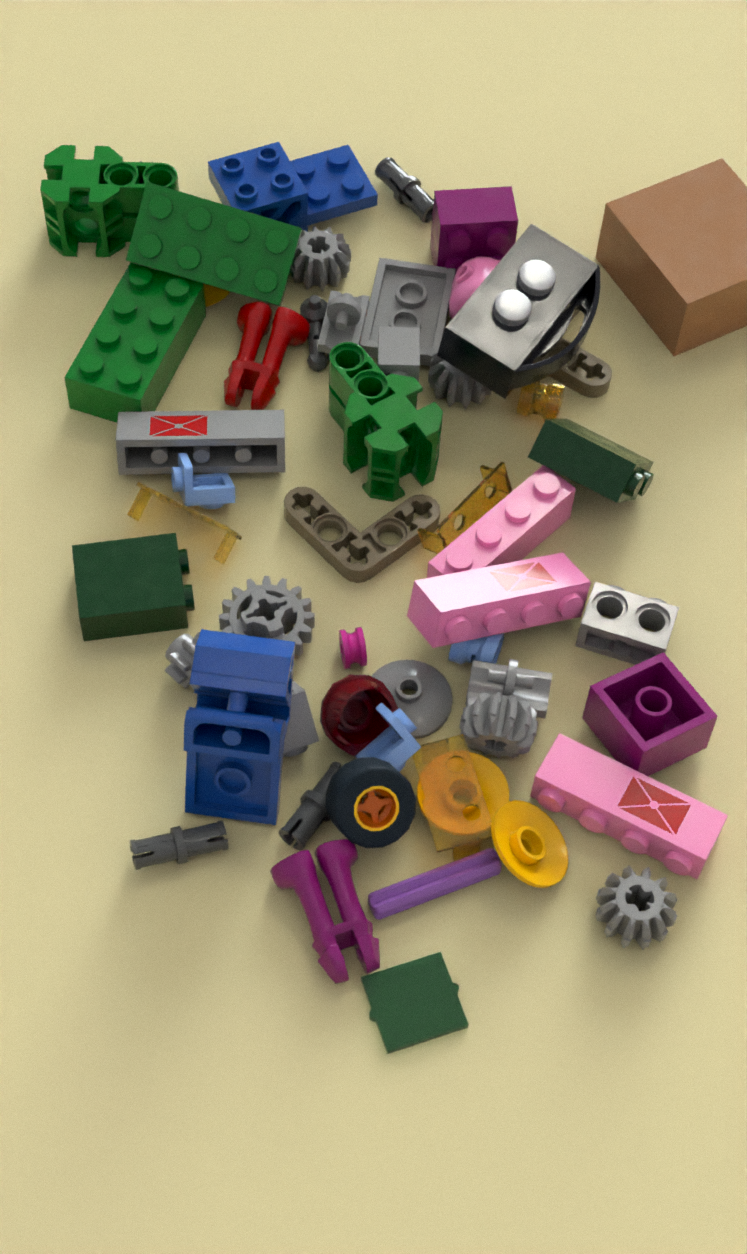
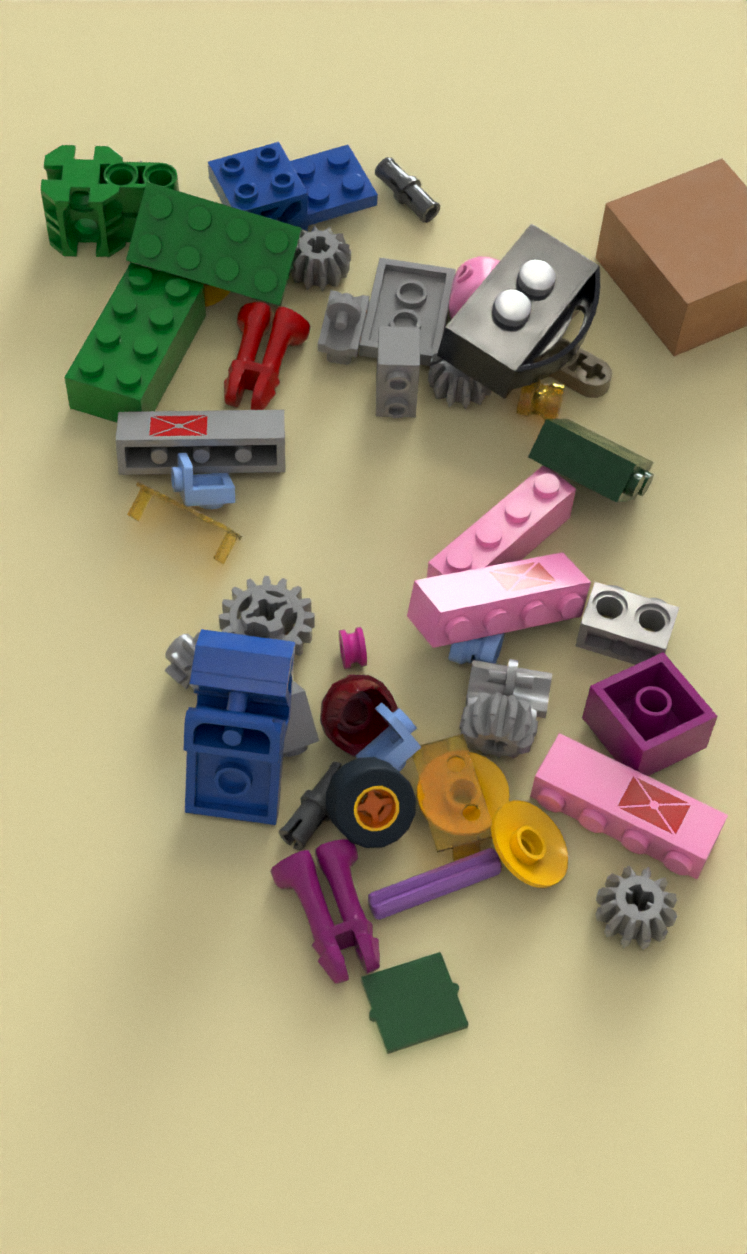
(131, 586): dark green brick -> none
(178, 845): dark grey pin -> none
(313, 311): dark grey piece -> none
(364, 543): dark tan beam -> none
(382, 422): green connector -> none
(433, 696): light grey dish -> none
(471, 508): clear yellow piece -> none
(472, 225): magenta brick -> none

